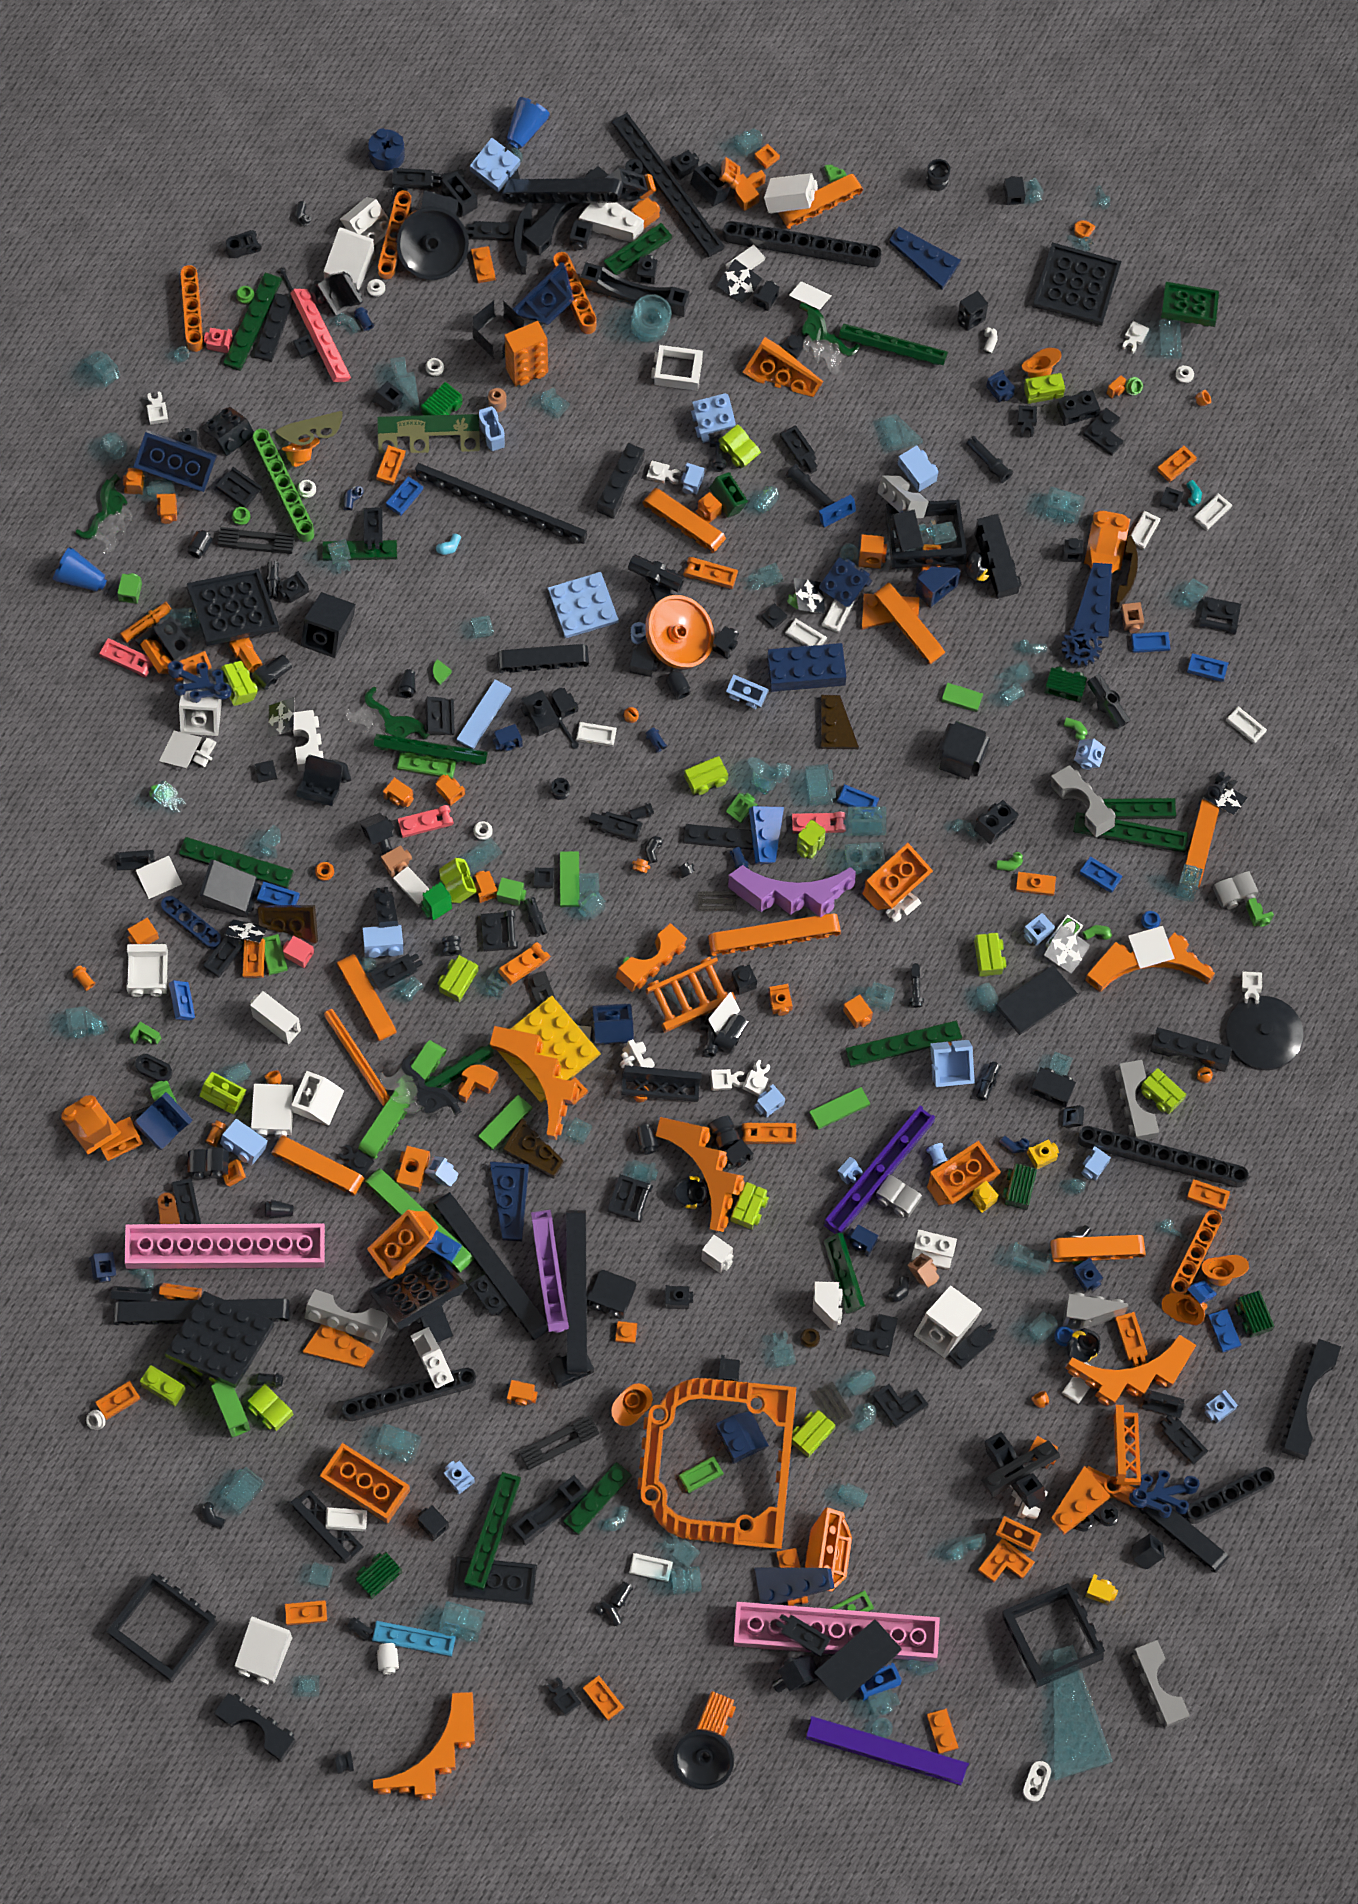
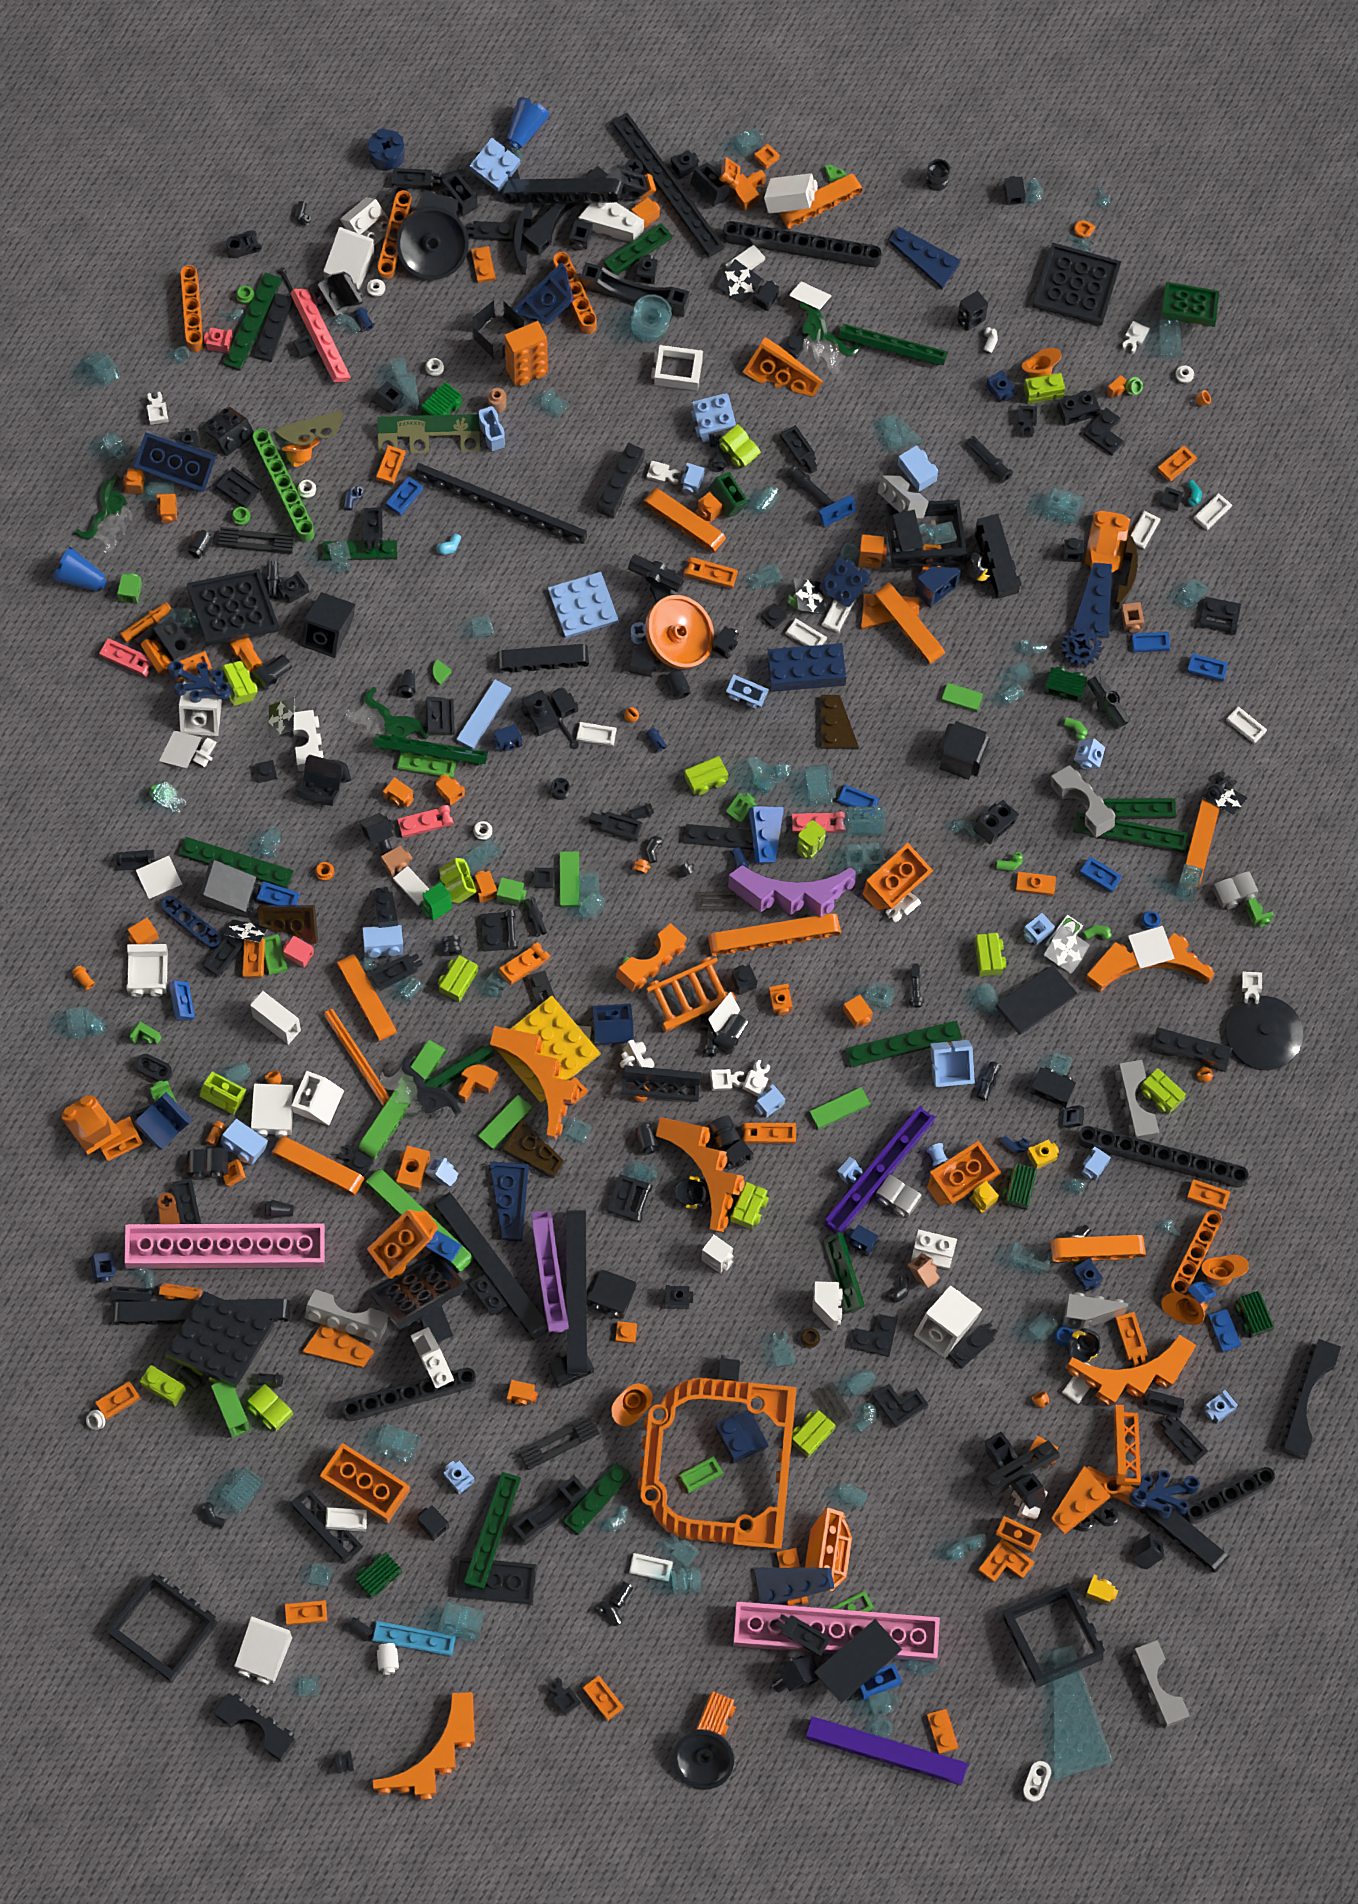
(236, 315): none -> clear light blue hand

